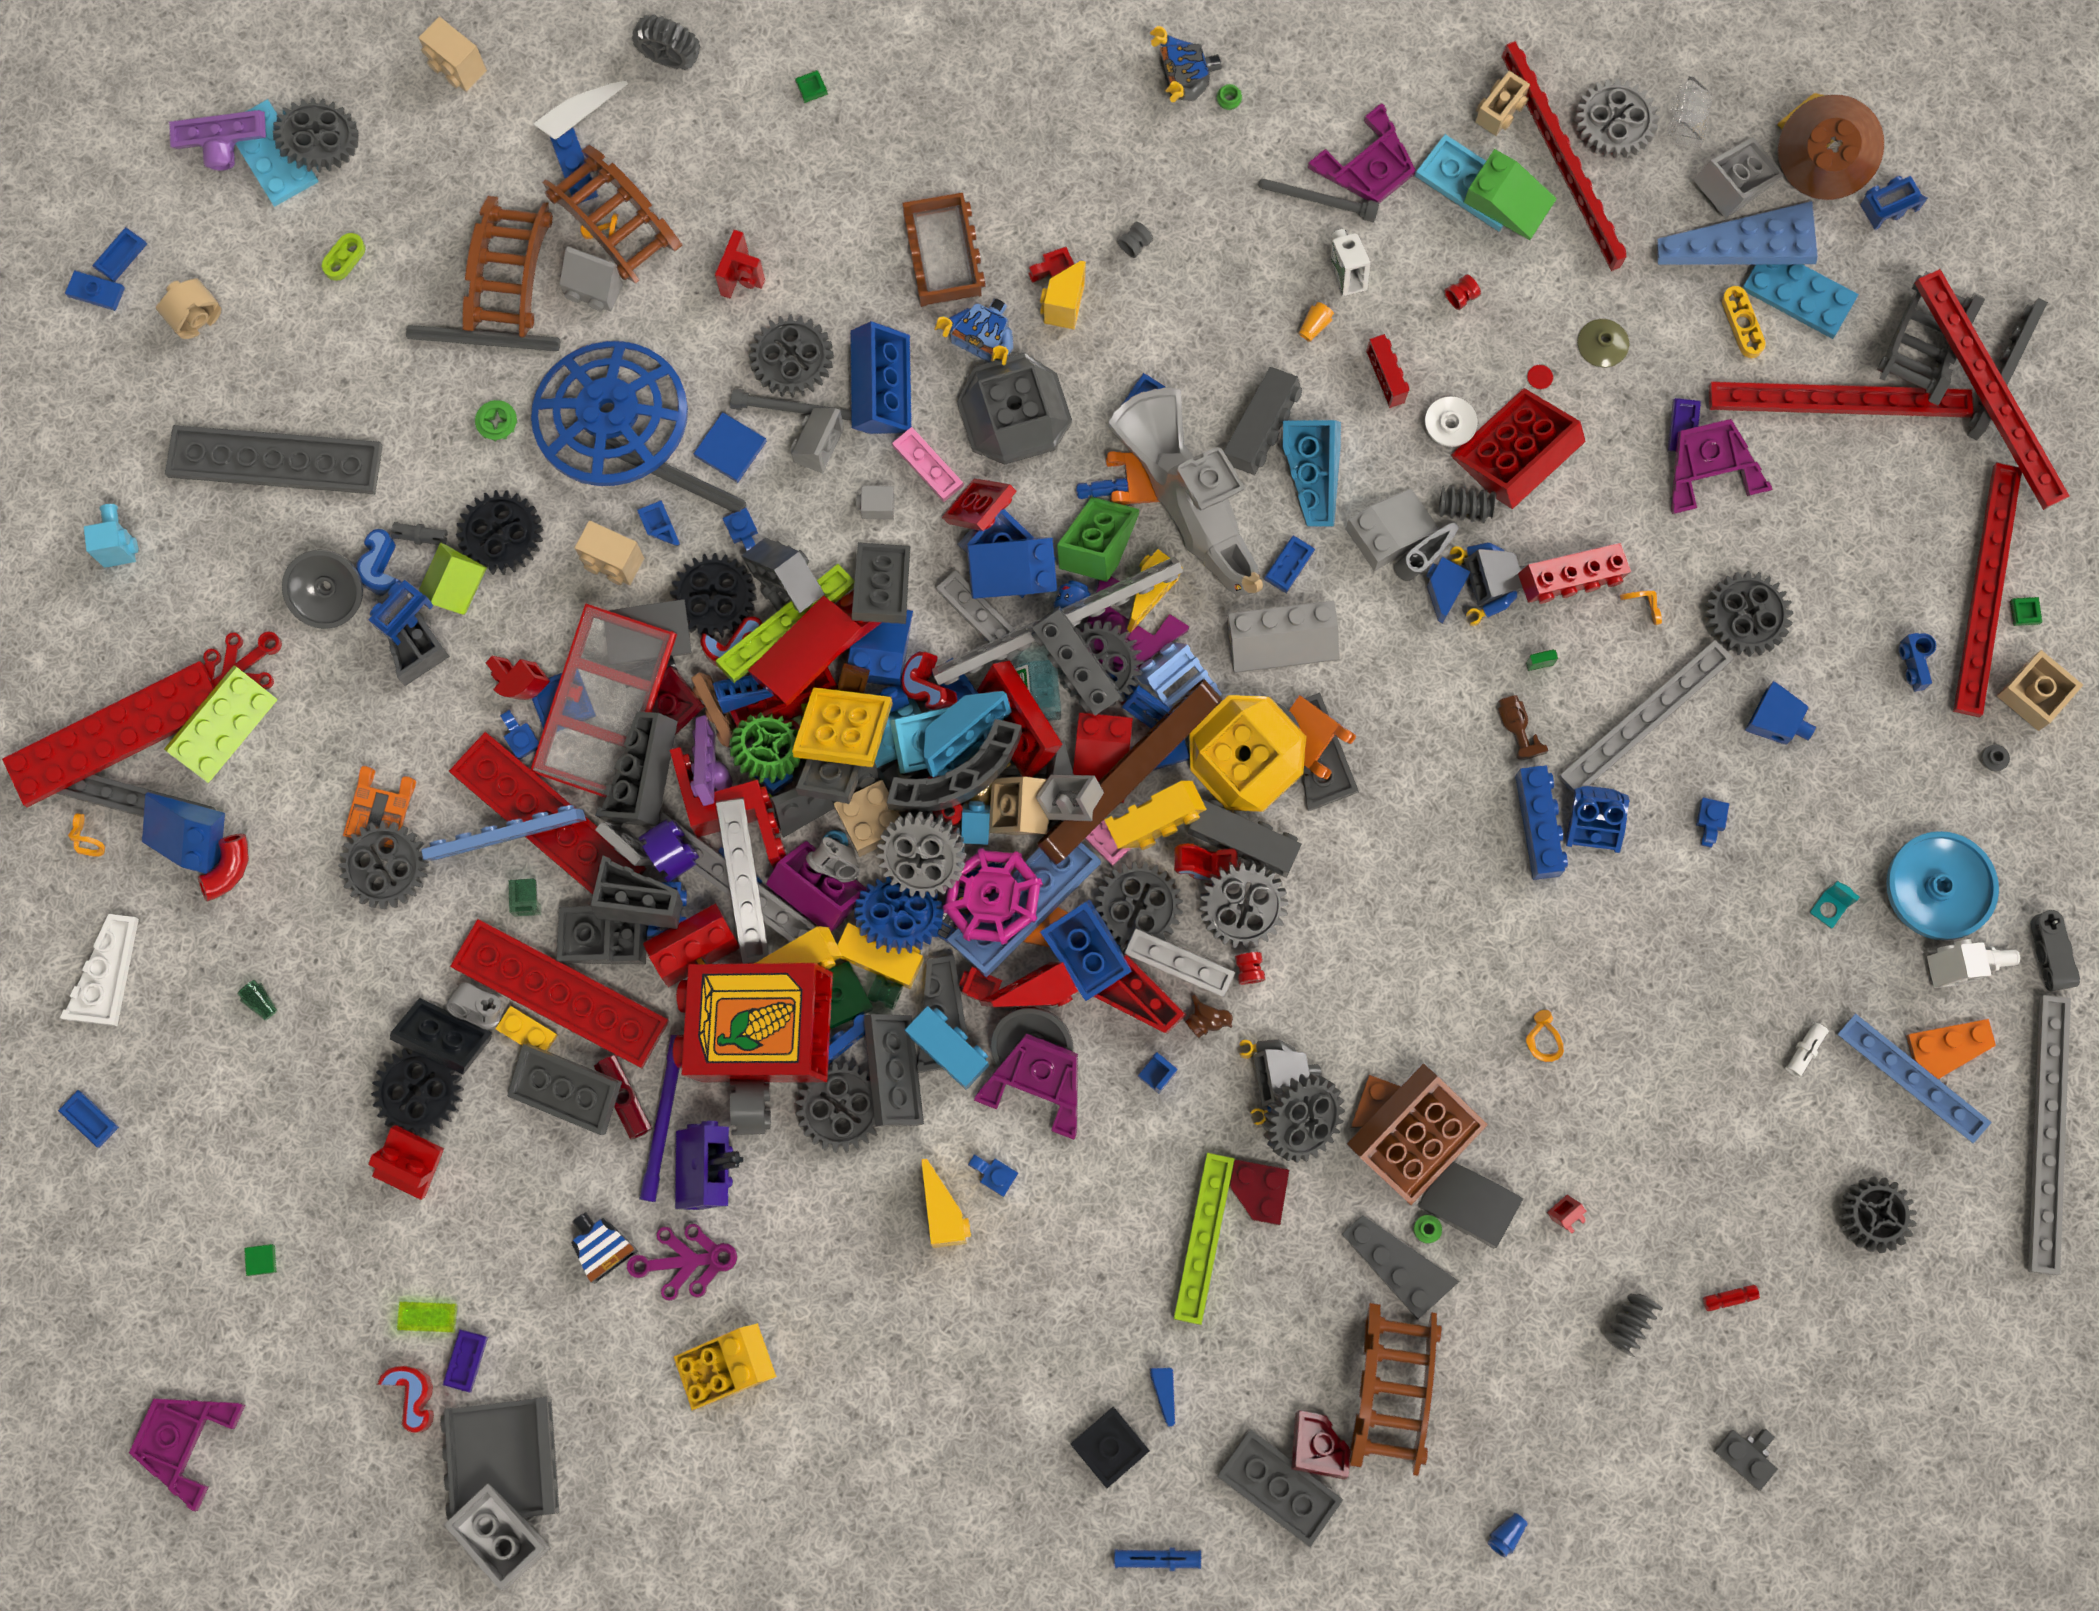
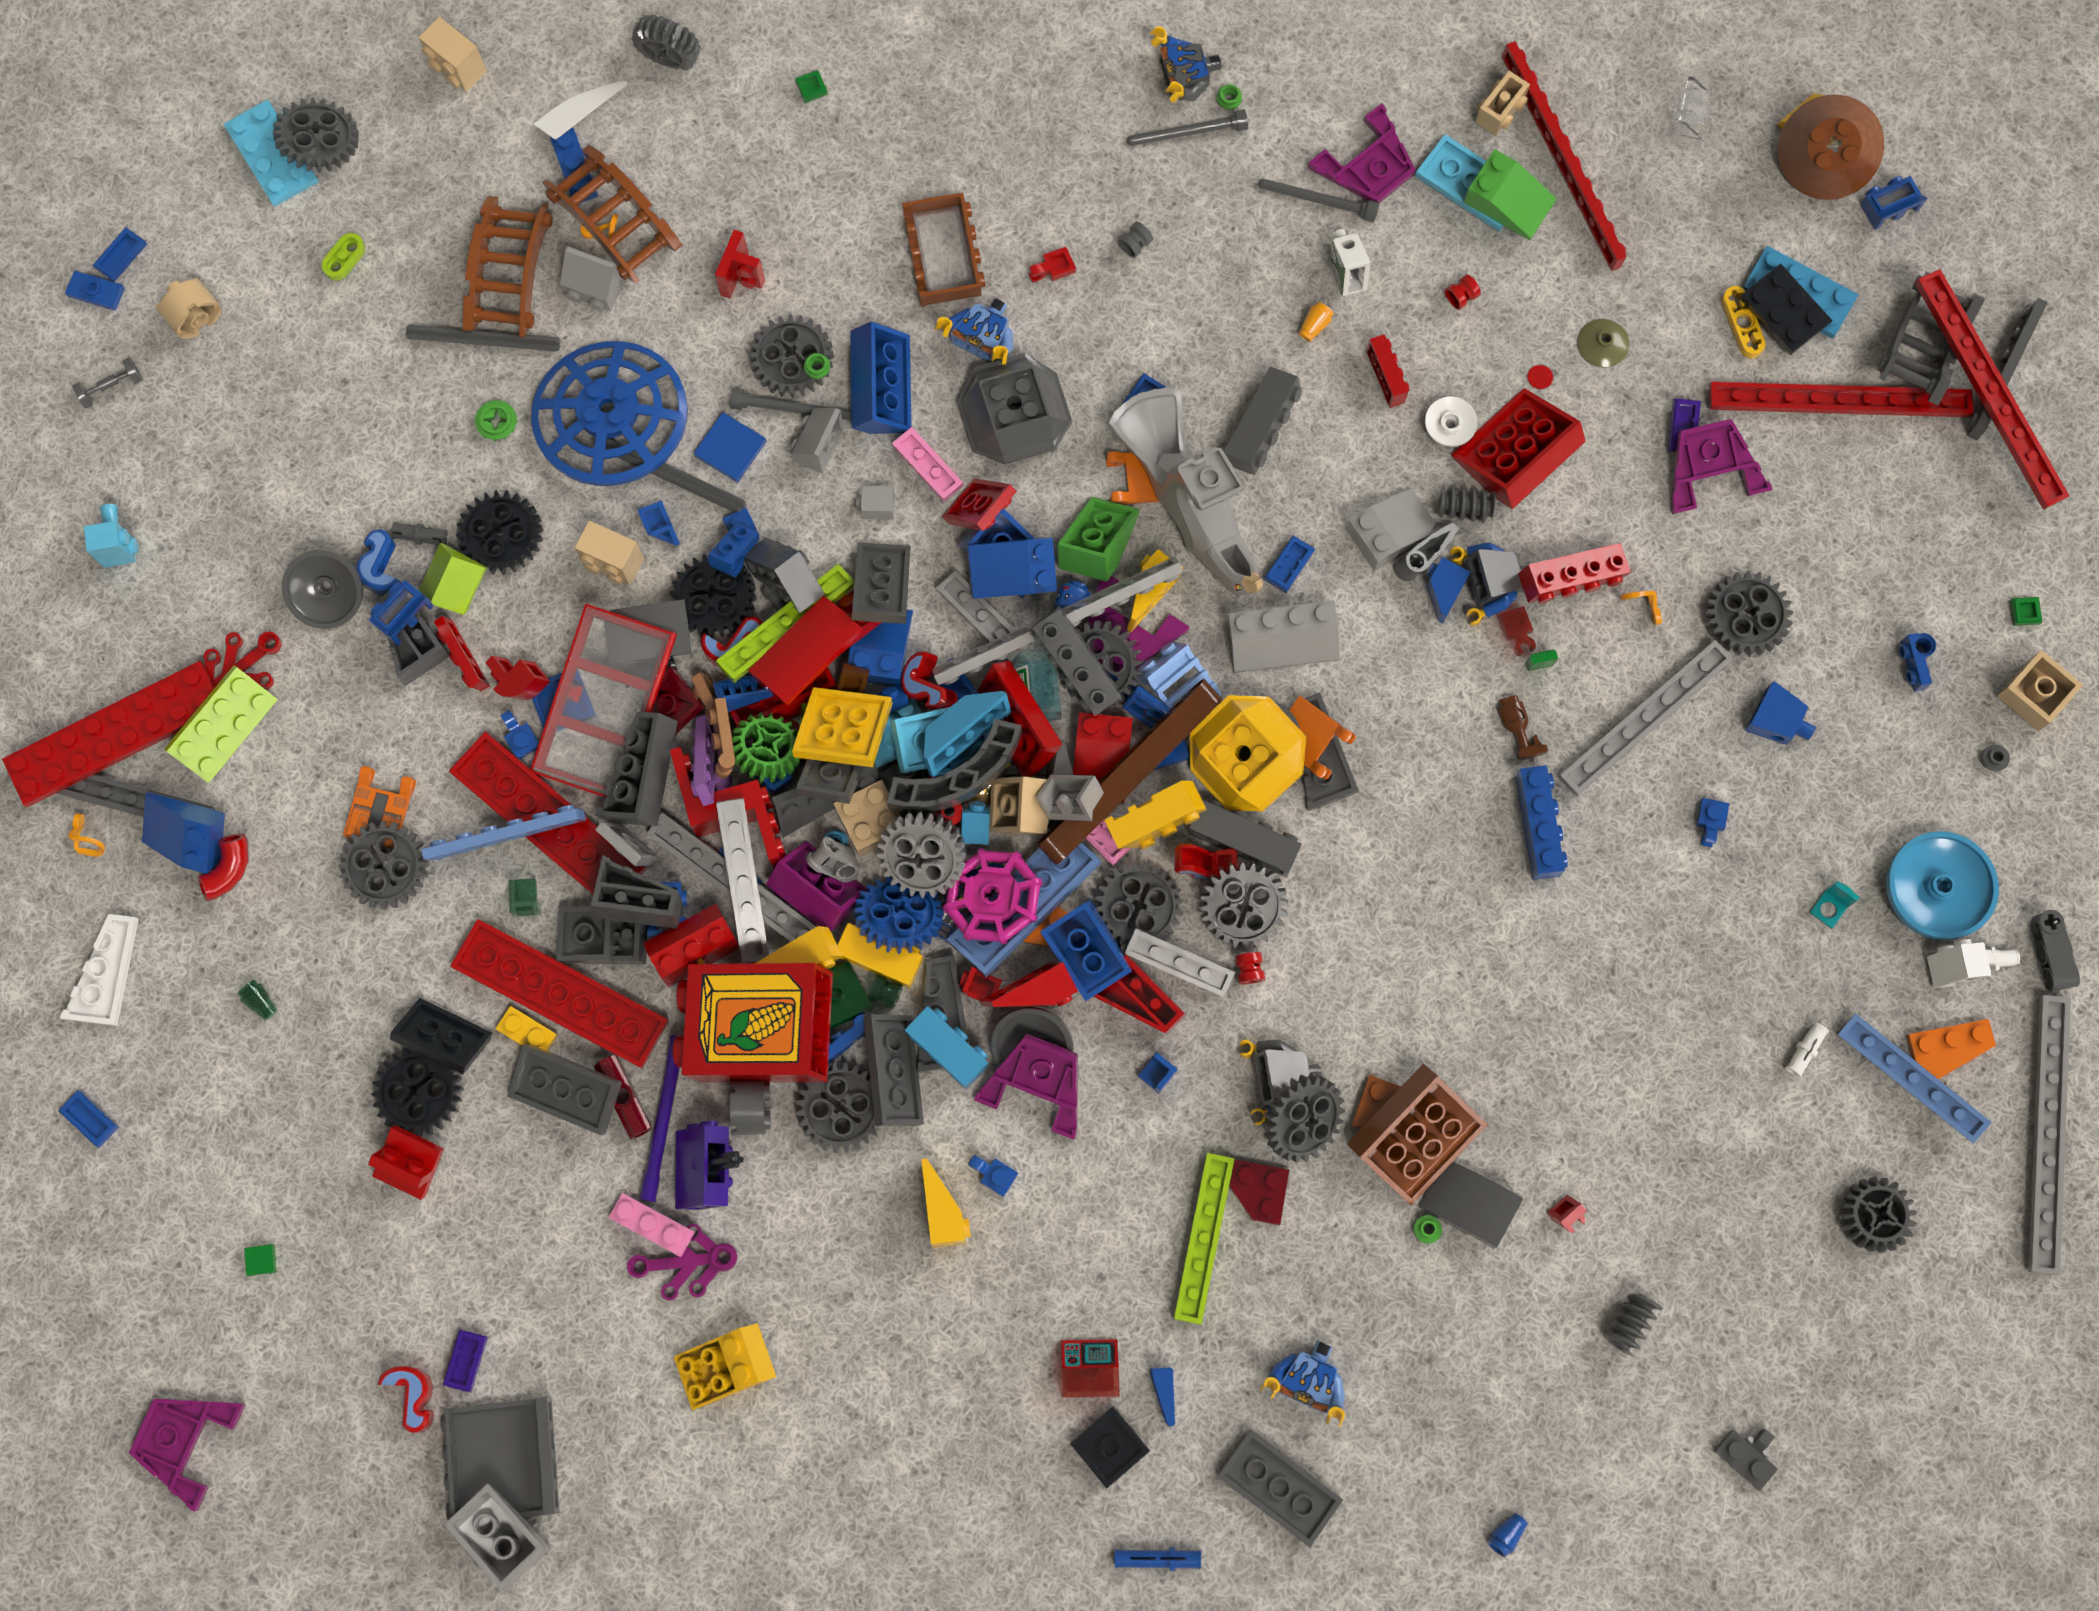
(106, 383): none -> dark grey wheel
(218, 135): medium lavender plate -> none
(273, 459): dark grey plate -> none
(427, 1317): clear neon green plate -> none
(461, 654): none -> red plate
(473, 1004): light grey piece -> none
(600, 1247): torso -> none
(651, 1225): none -> bright pink plate
(669, 850): dark purple brick -> none
(721, 738): none -> medium nougat plate
(731, 551): none -> blue plate
(813, 360): none -> bright green plate
(1064, 296): yellow slope -> none
(1090, 1368): none -> slope
(1101, 488): blue axle -> none
(1207, 1018): reddish brown animal -> none
(1236, 121): none -> dark grey piece
(1309, 1381): none -> torso
(1314, 462): dark azure wedge -> none
(1318, 1447): plate -> none
(1372, 1385): dark orange fence -> none
(1407, 1273): dark grey wing -> none
(1517, 626): none -> clear red plate
(1543, 1019): light orange piece -> none
(1598, 818): blue slope -> none
(1600, 103): light grey gear -> none
(1731, 1297): red axle -> none
(1738, 176): light grey slope -> none
(1764, 238): medium blue wing -> none
(1785, 309): none -> black plate
(1987, 590): red plate -> none

